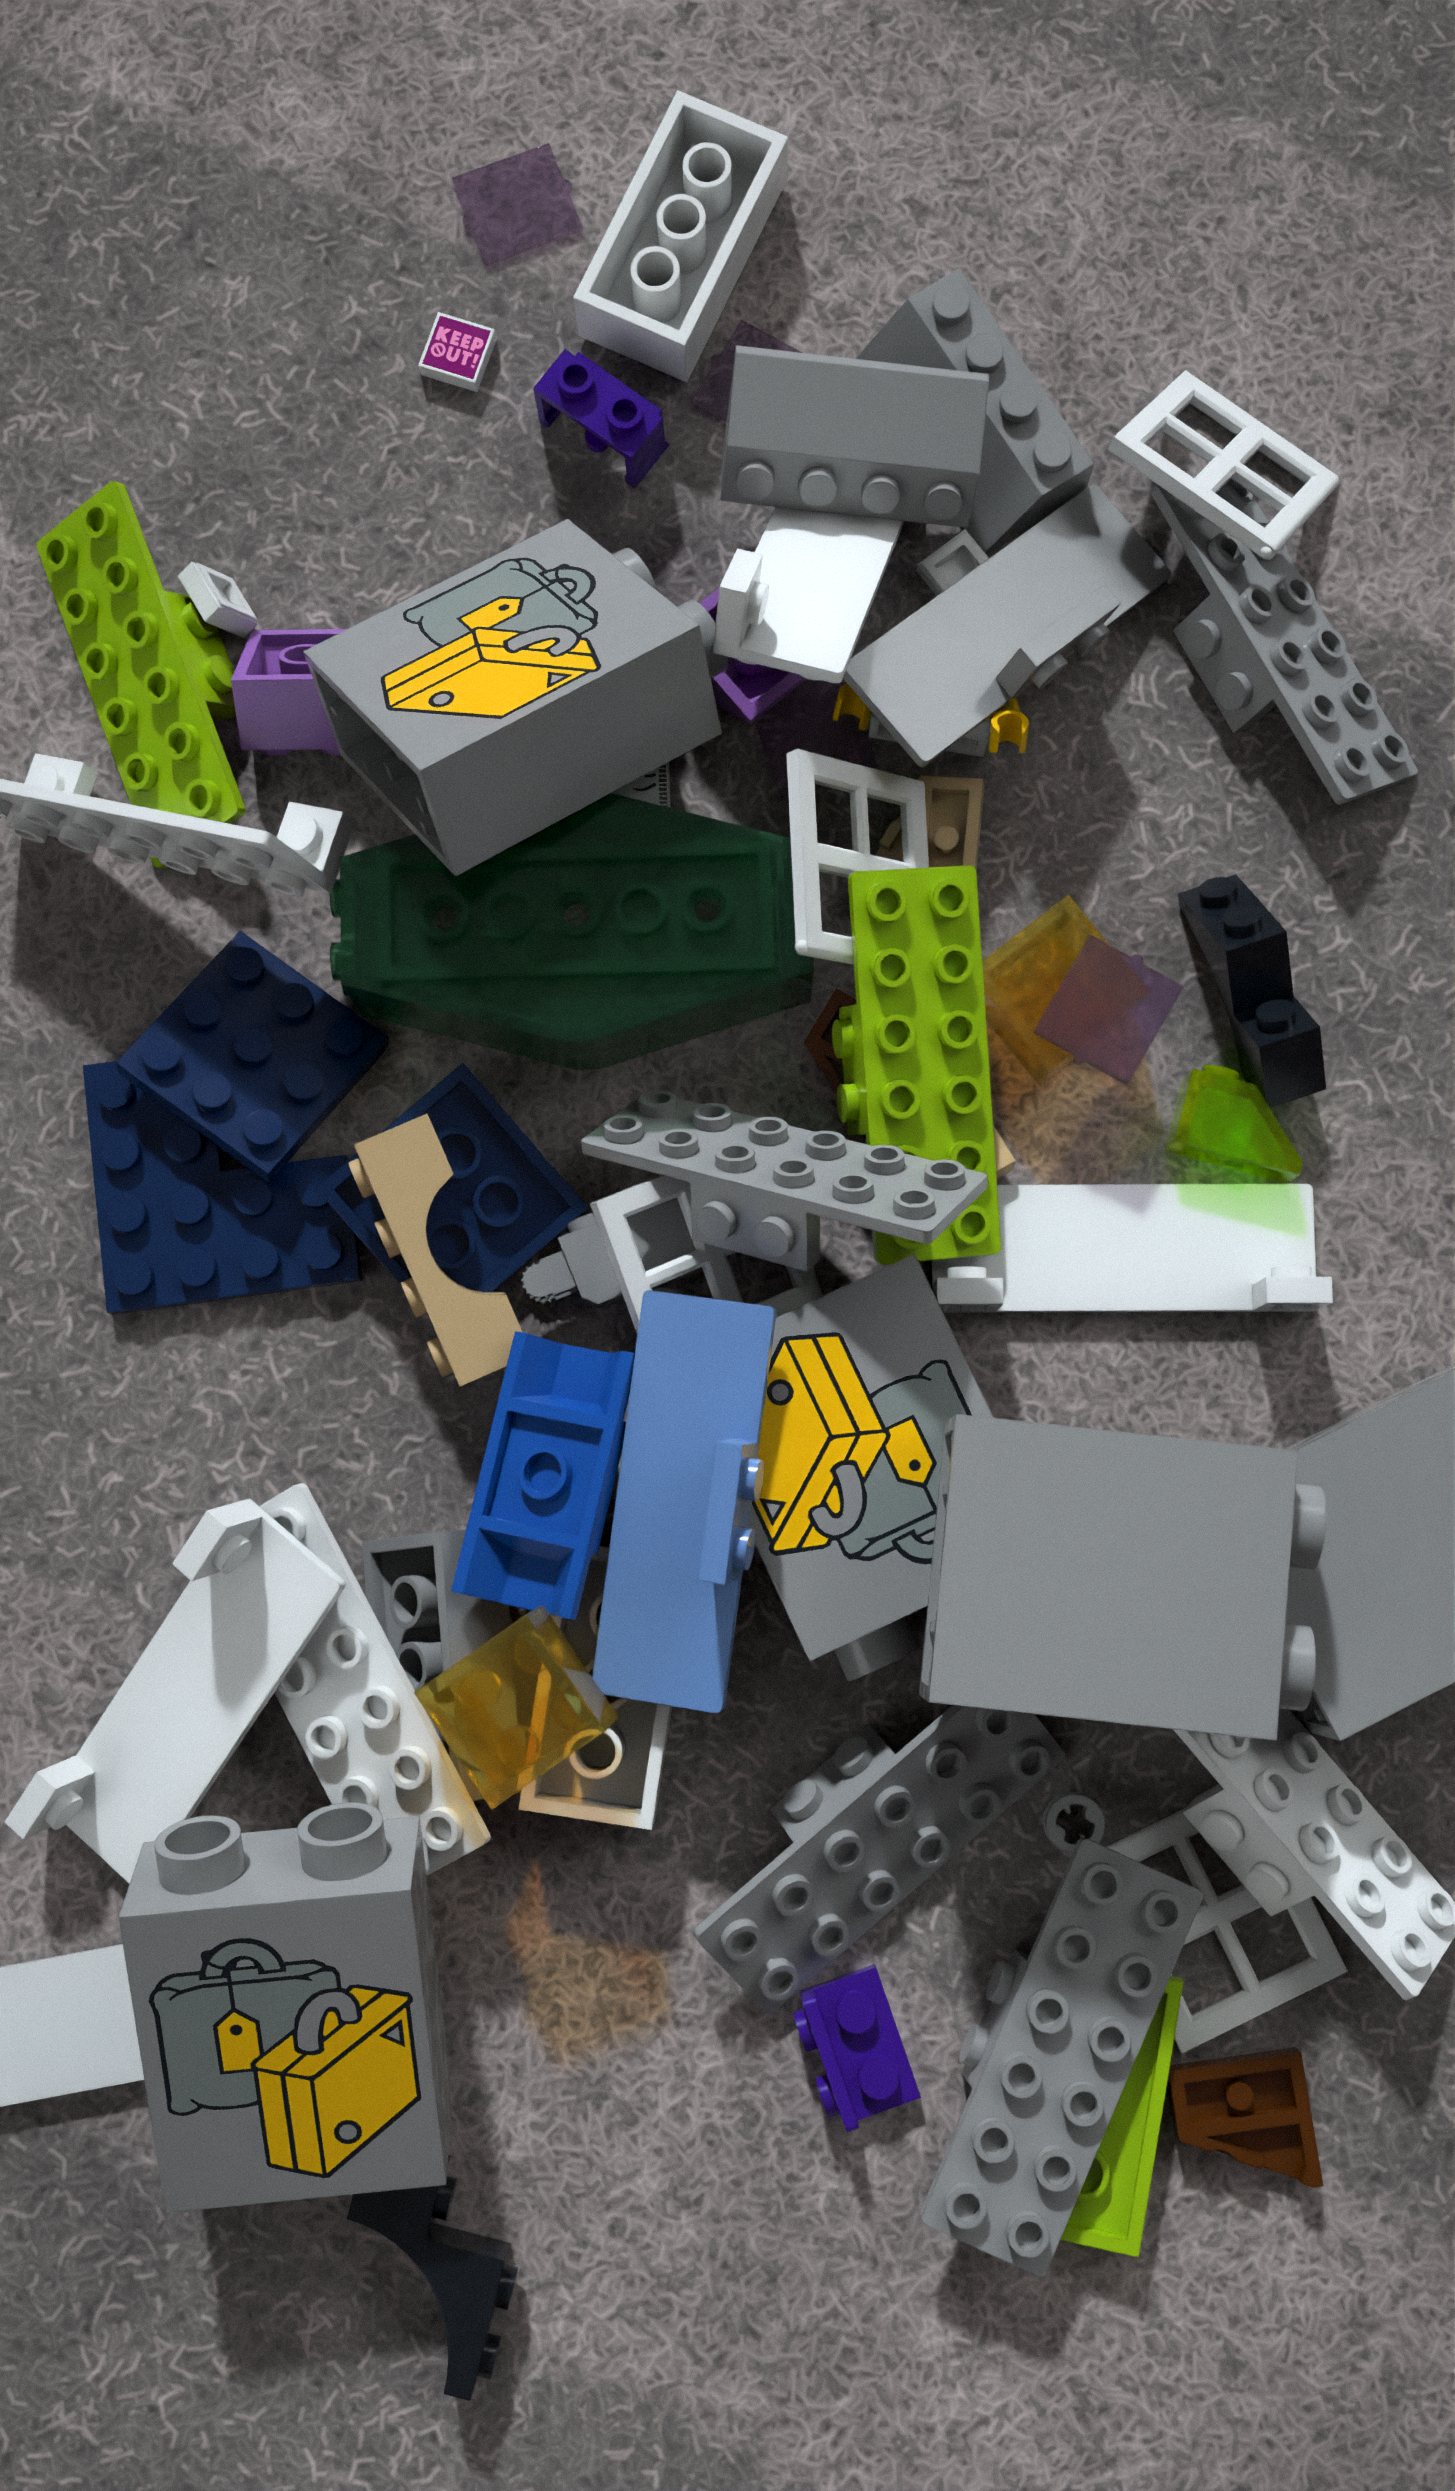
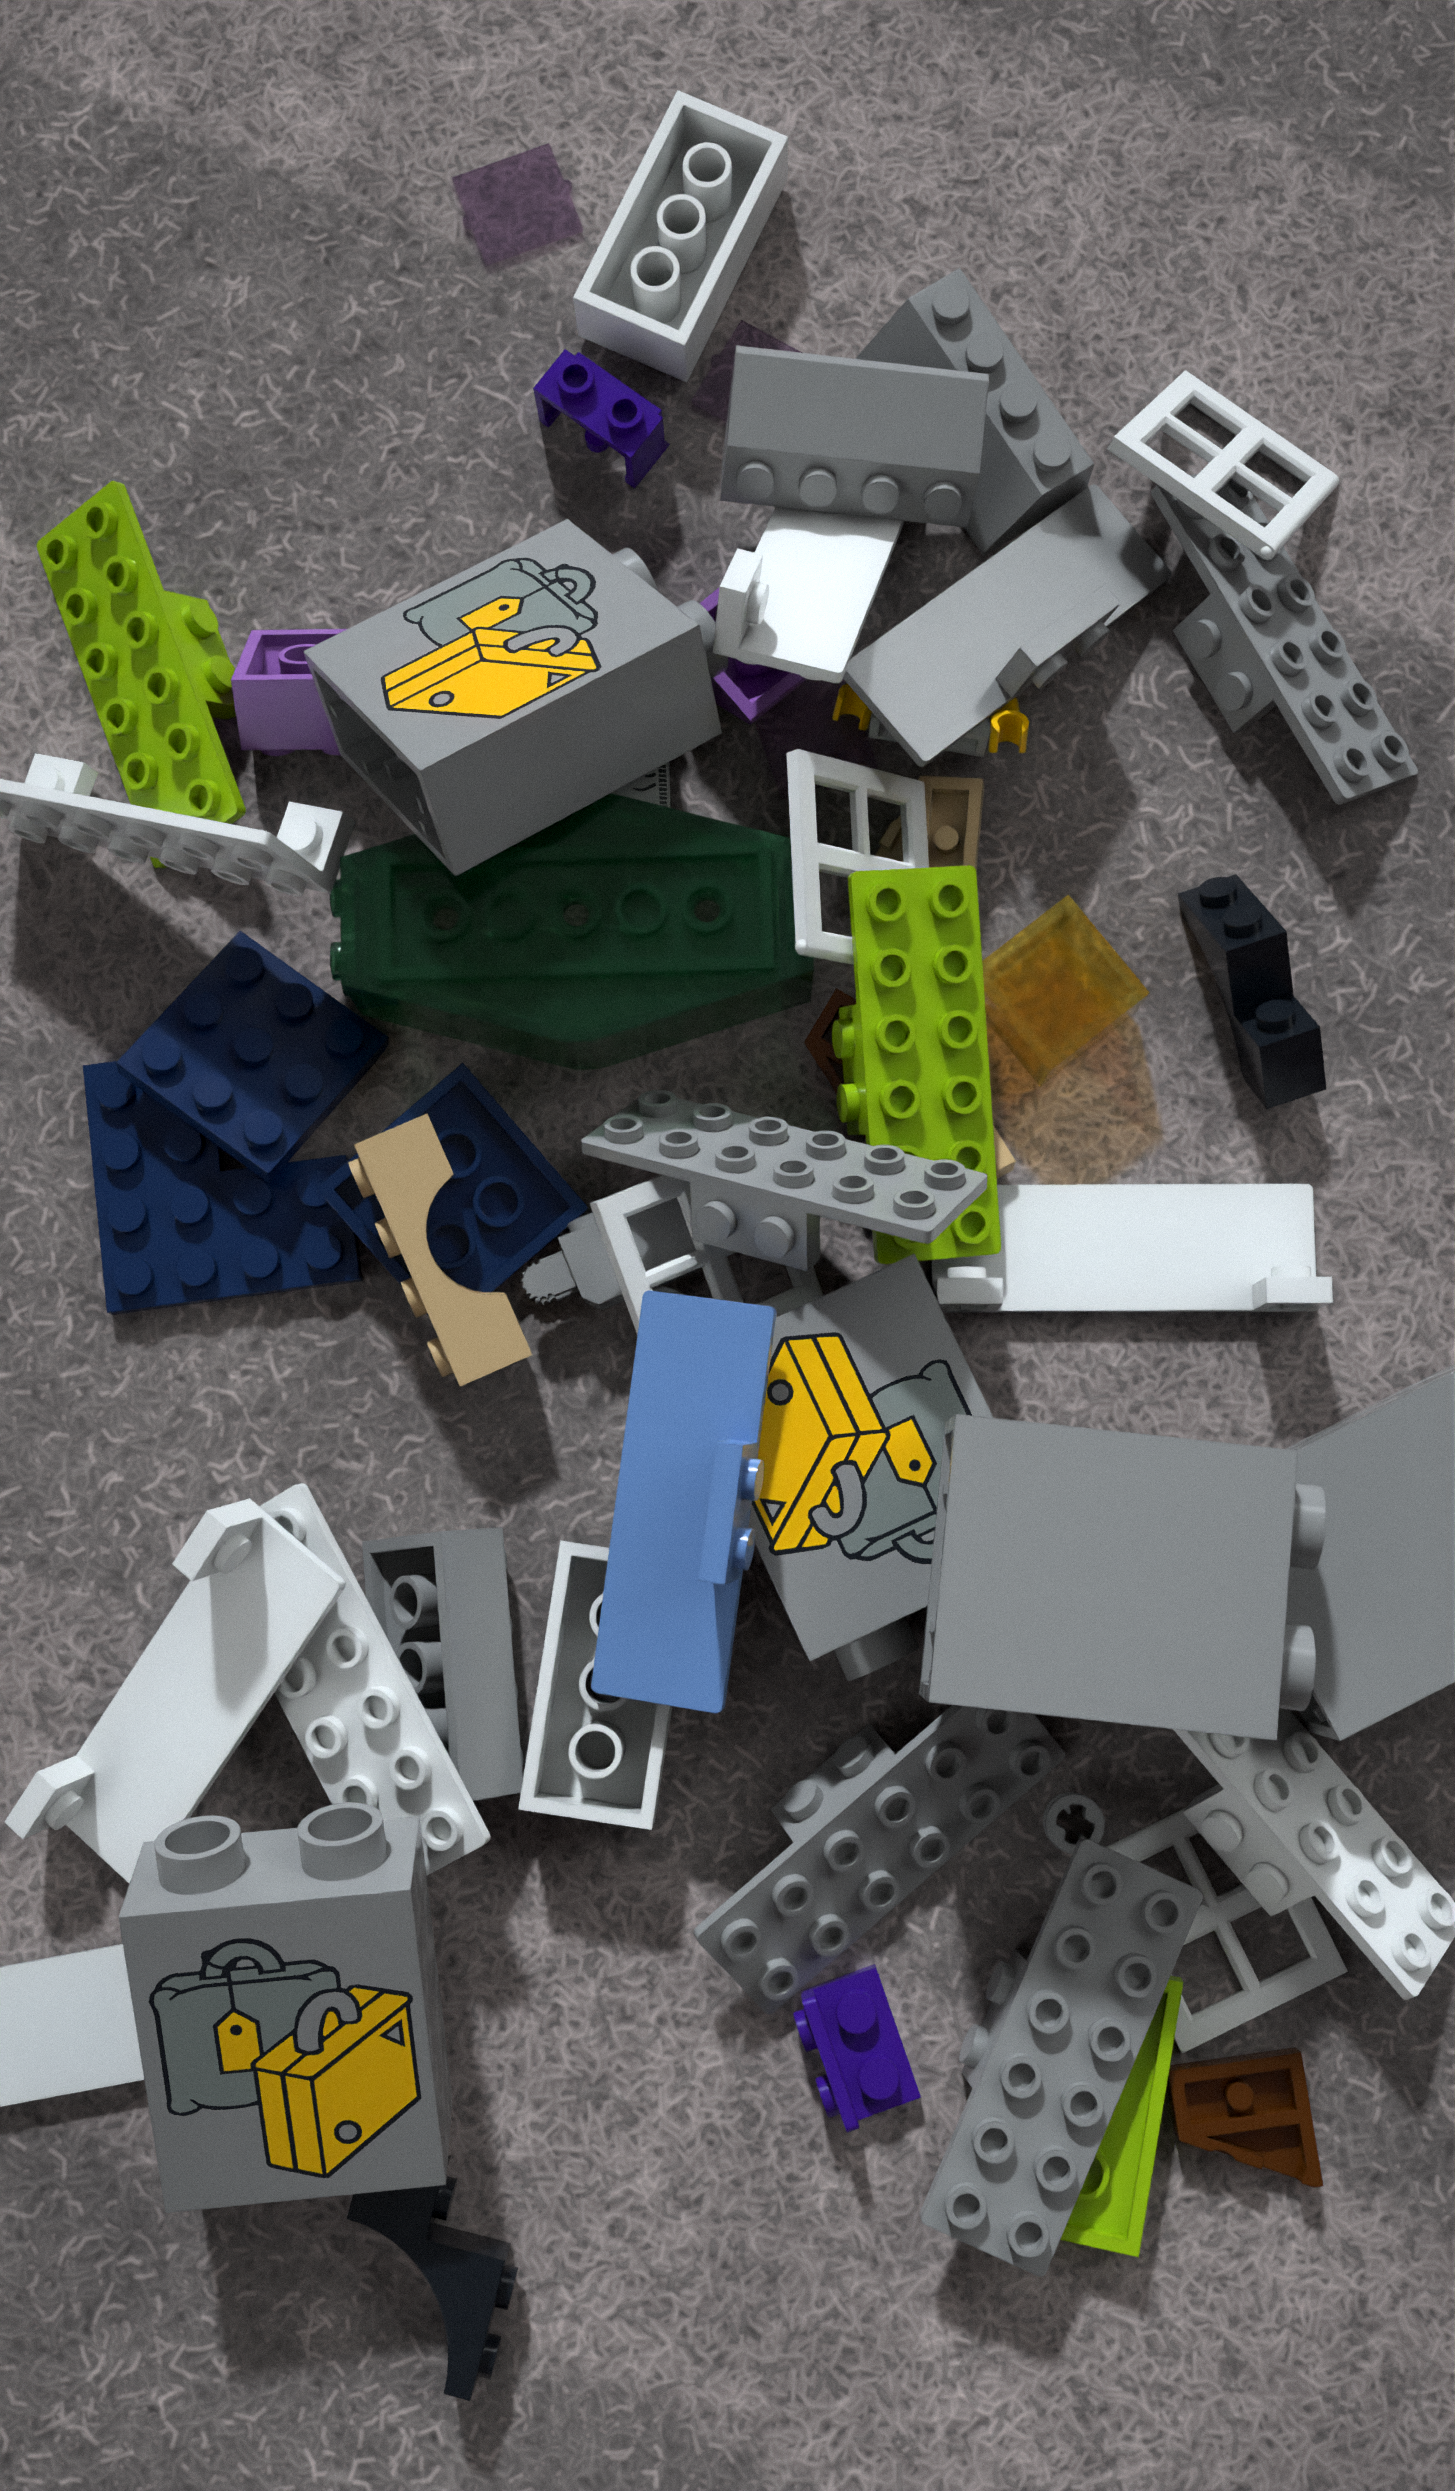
(218, 599): white tile -> none
(457, 352): tile -> none
(516, 1706): clear yellow piece -> none
(546, 1476): blue piece -> none
(951, 562): white tile -> none
(1108, 1009): piece -> none
(1230, 1126): clear neon green slope -> none

